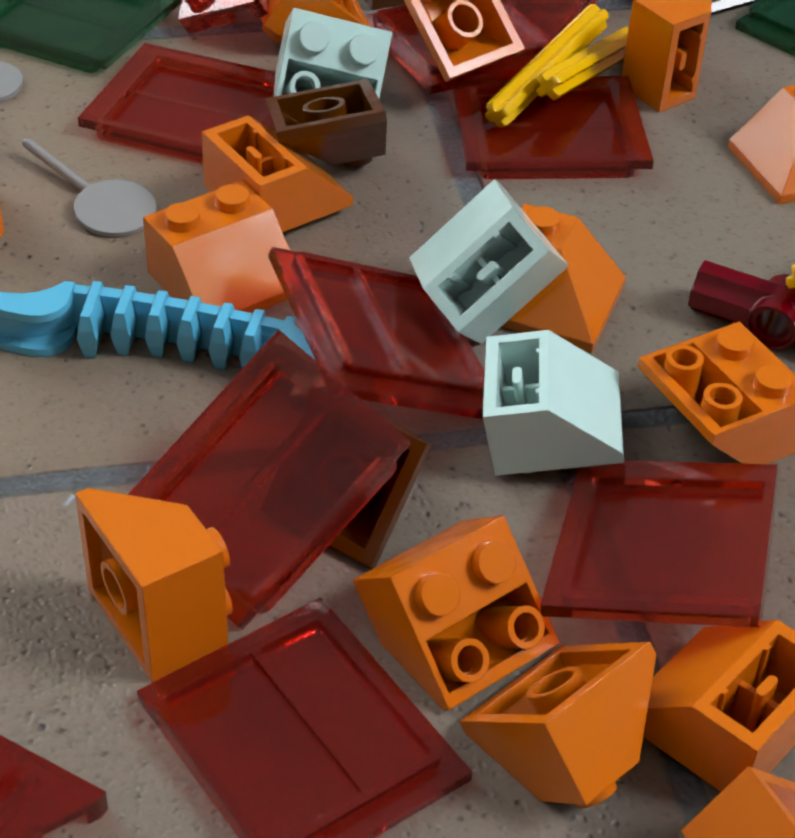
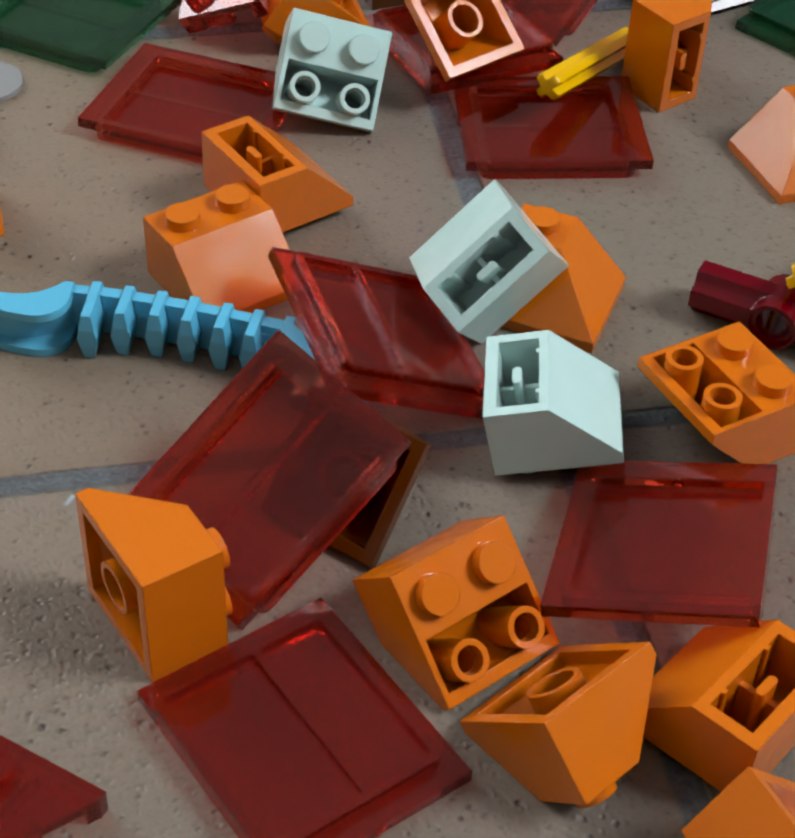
(106, 206): light grey piece -> none
(332, 122): reddish brown slope -> none
(522, 87): yellow axle -> none

